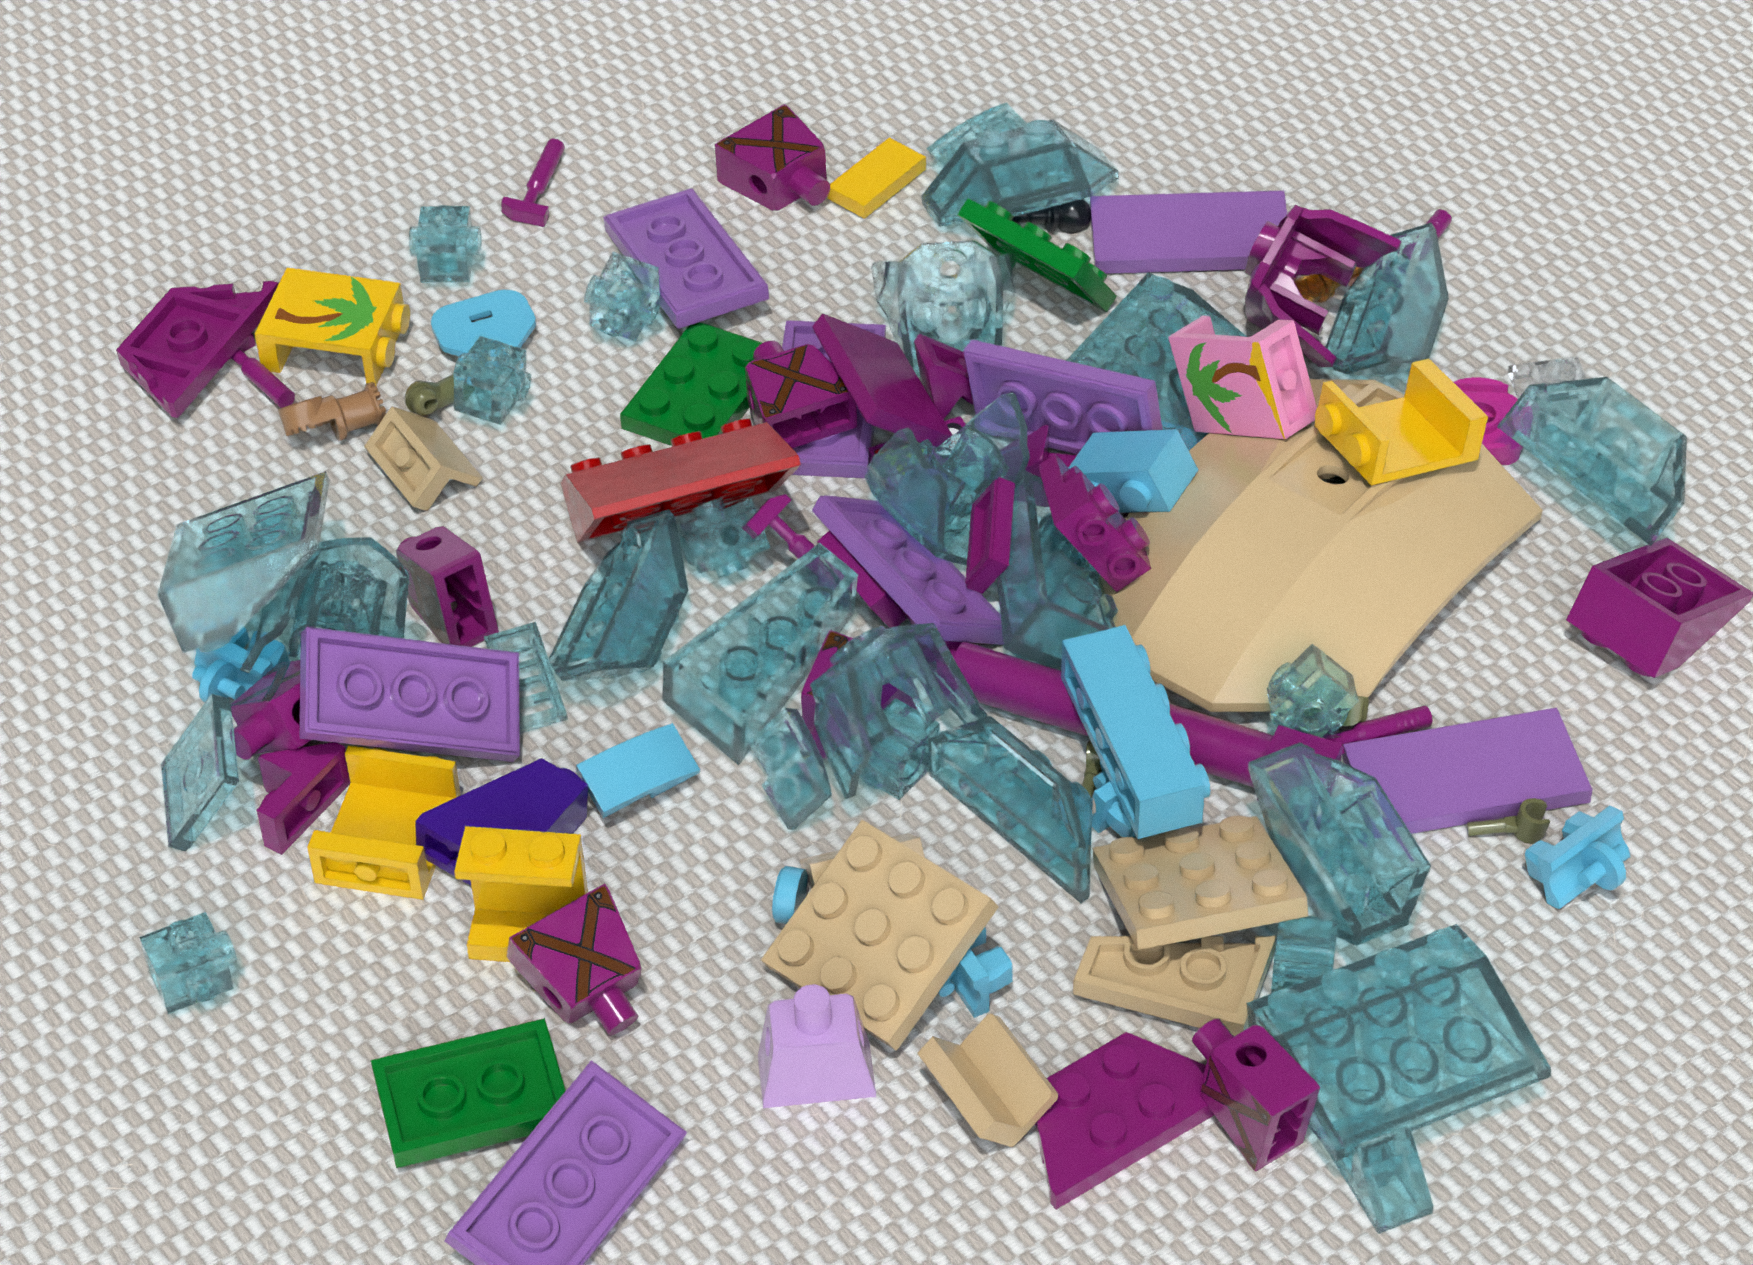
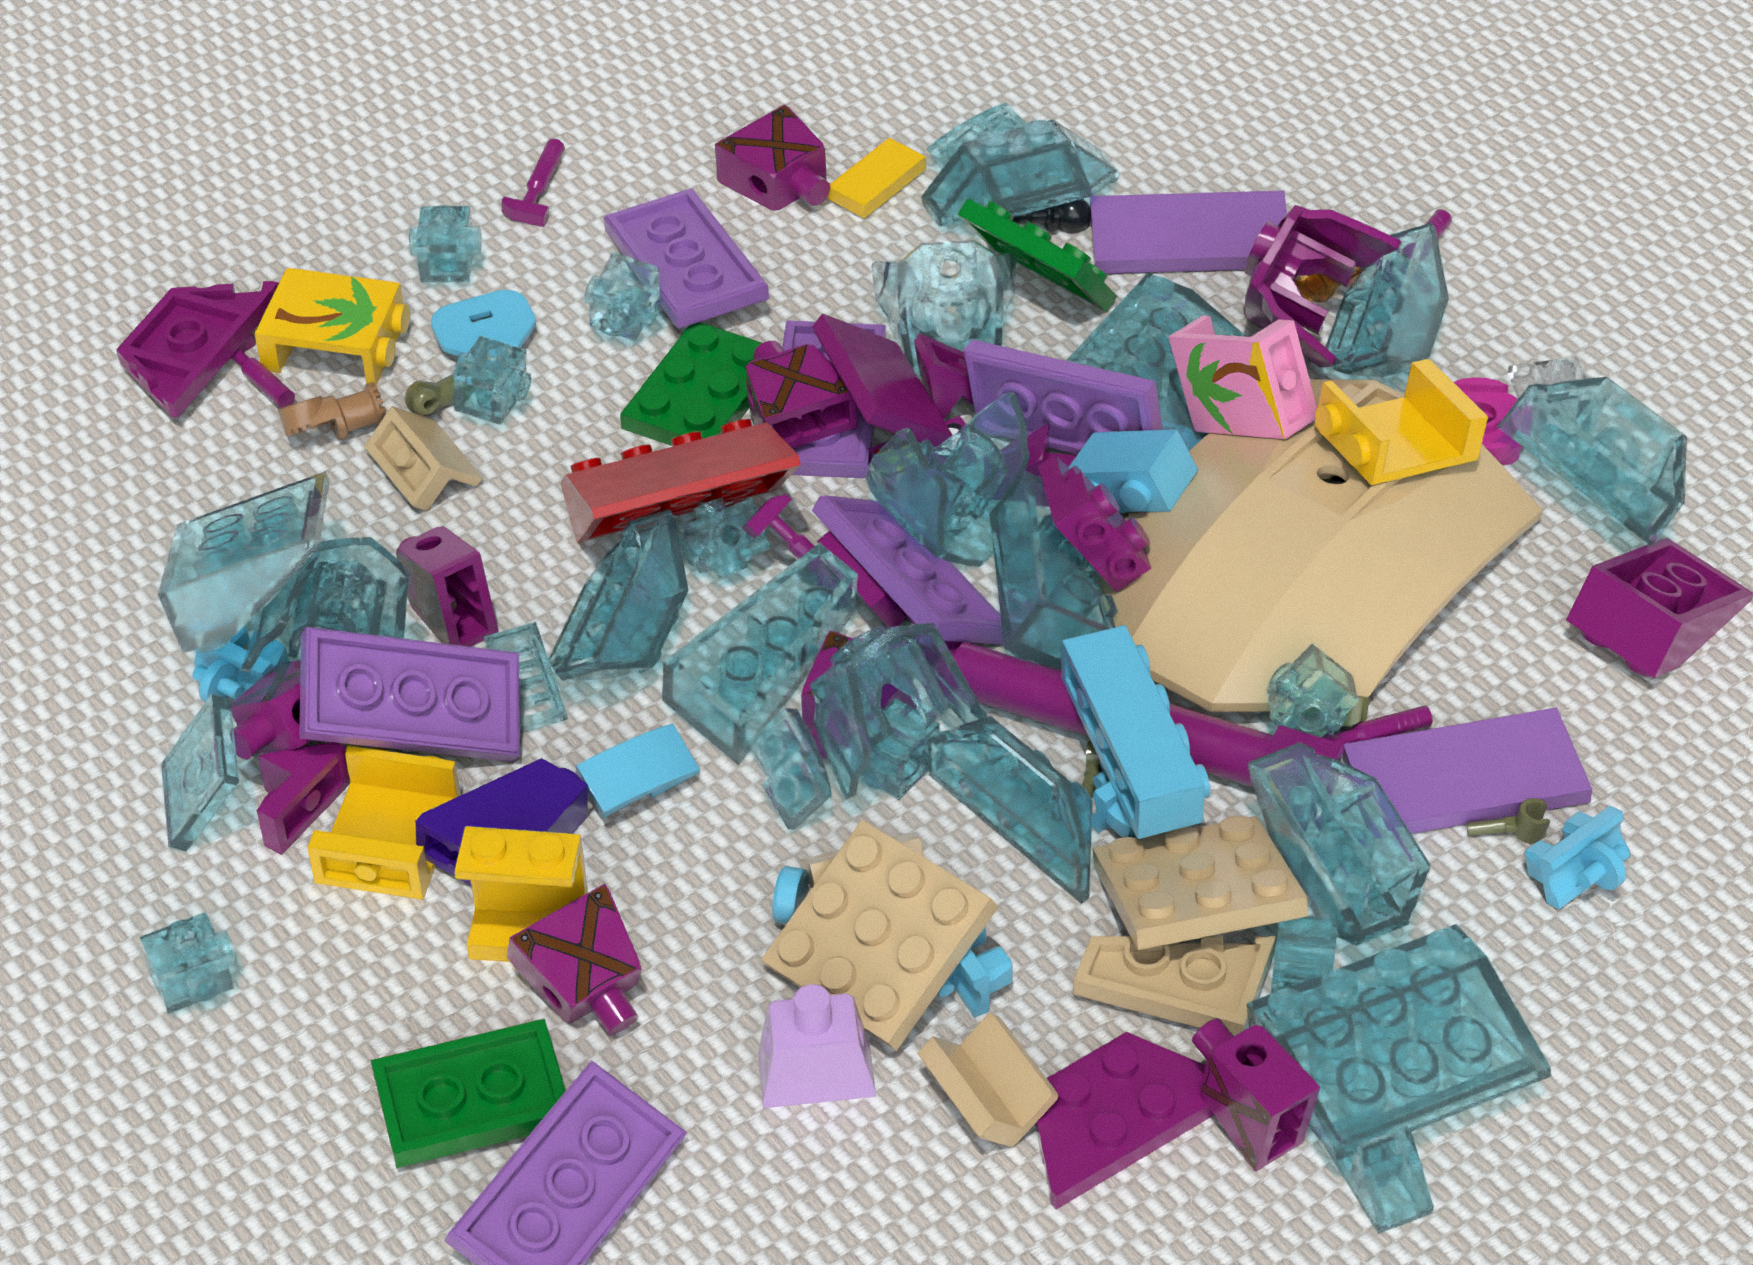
(990, 535): magenta tile -> none

